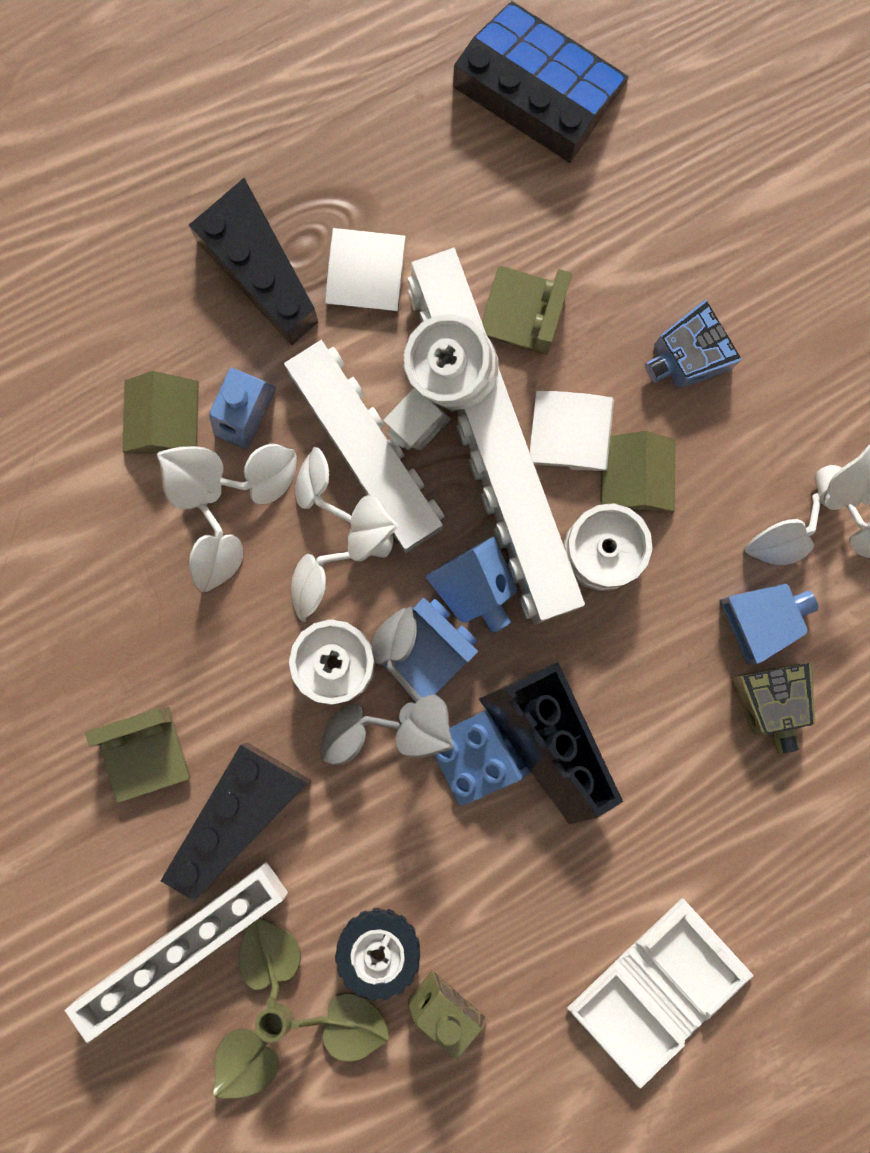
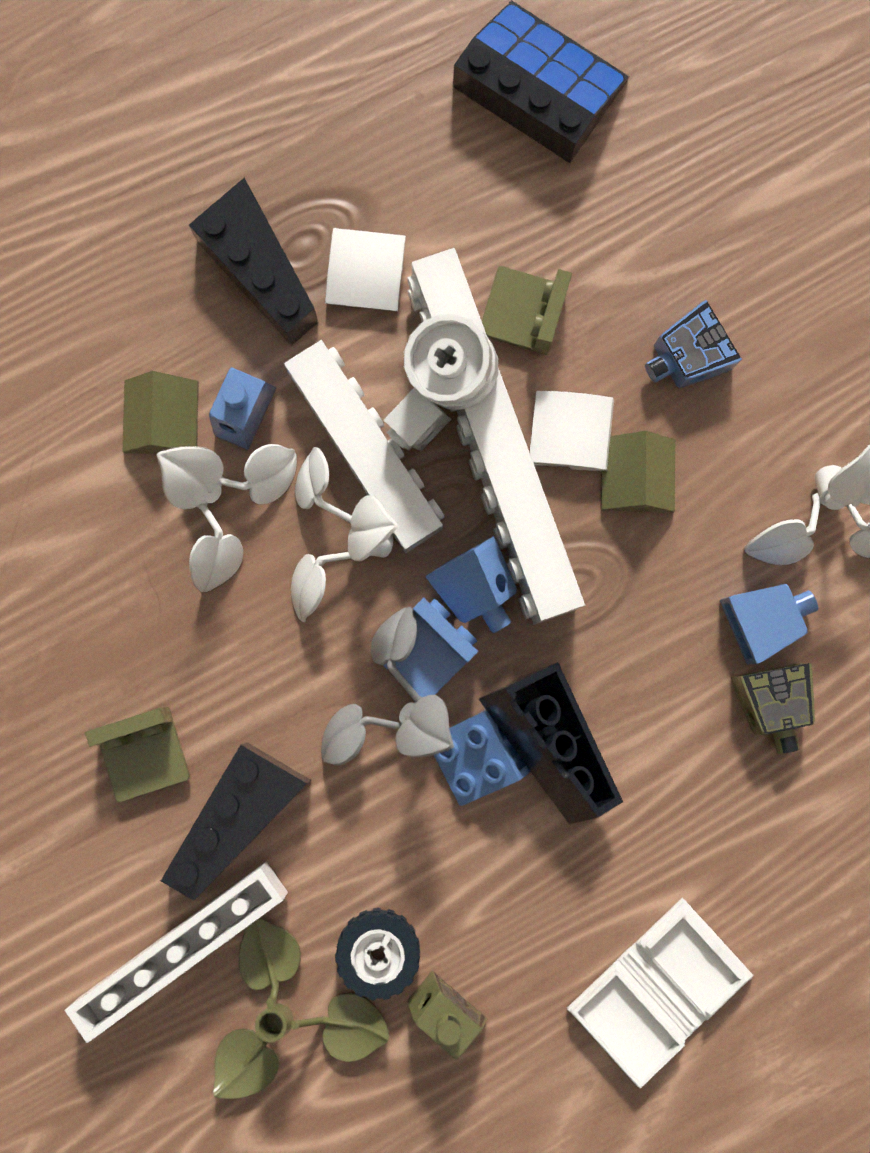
(310, 659): white wheel -> none
(625, 535): white wheel -> none

